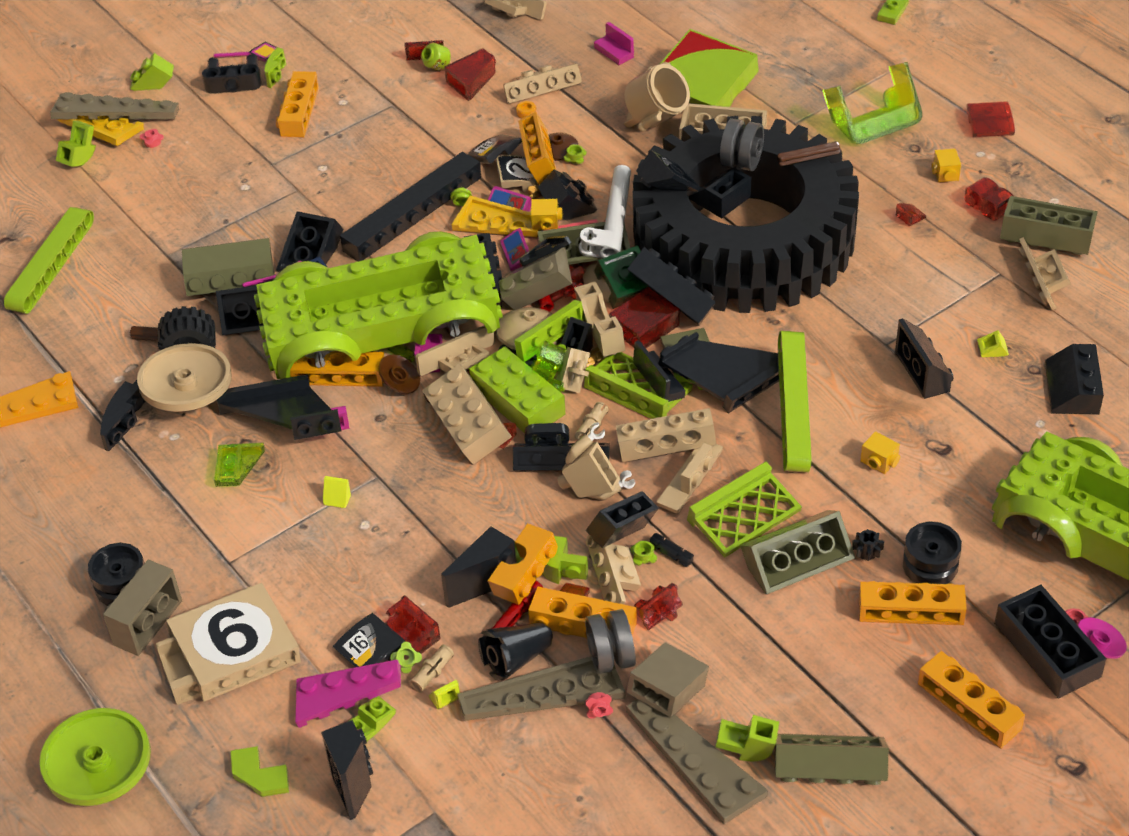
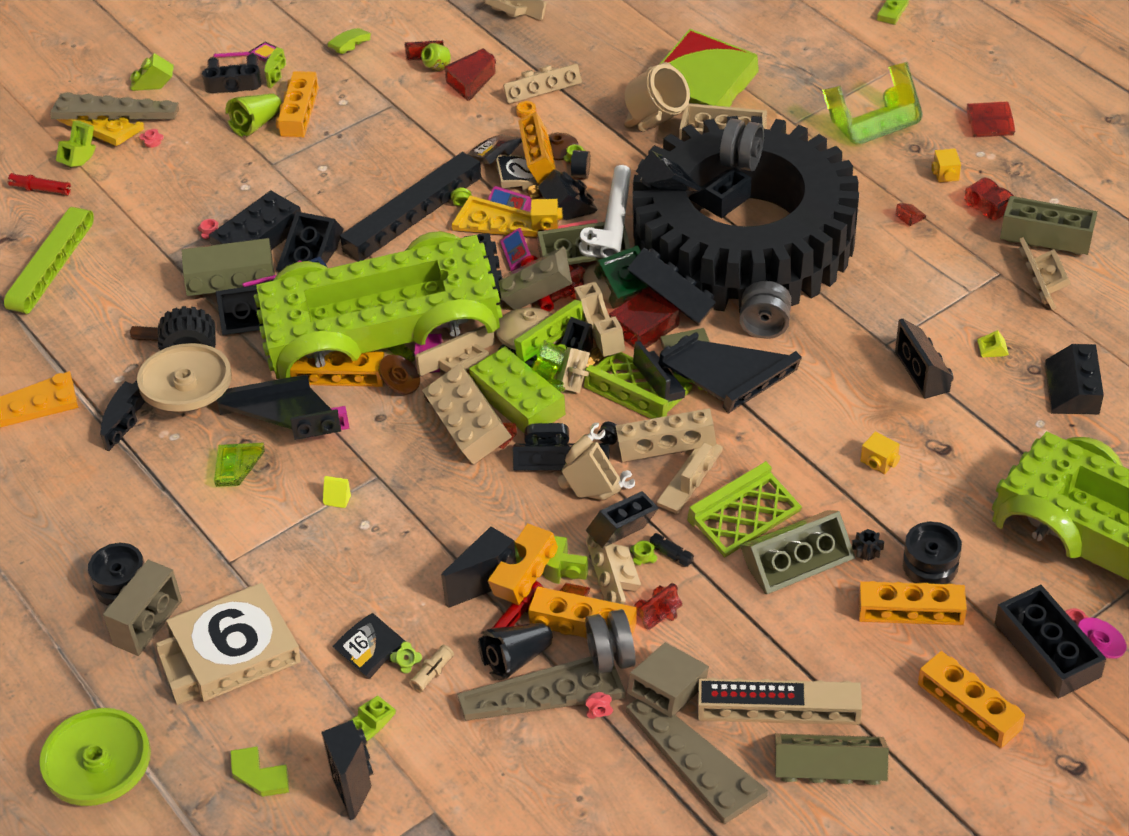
(31, 182): none -> red pin
(207, 227): none -> coral plate
(251, 112): none -> lime cone
(265, 218): none -> black brick
(330, 691): dark pink wing -> none
(348, 39): none -> lime slope
(413, 624): clear red hinge -> none
(445, 694): neon yellow slope -> none
(544, 248): black tile -> none
(580, 164): none -> black piece
(595, 415): tan pin -> none
(610, 433): none -> black bush
(615, 44): dark pink panel -> none
(751, 741): lime brick -> none
(765, 309): none -> flat silver wheel
(780, 701): none -> tan brick
(794, 402): lime beam -> none
(808, 153): reddish brown axle -> none

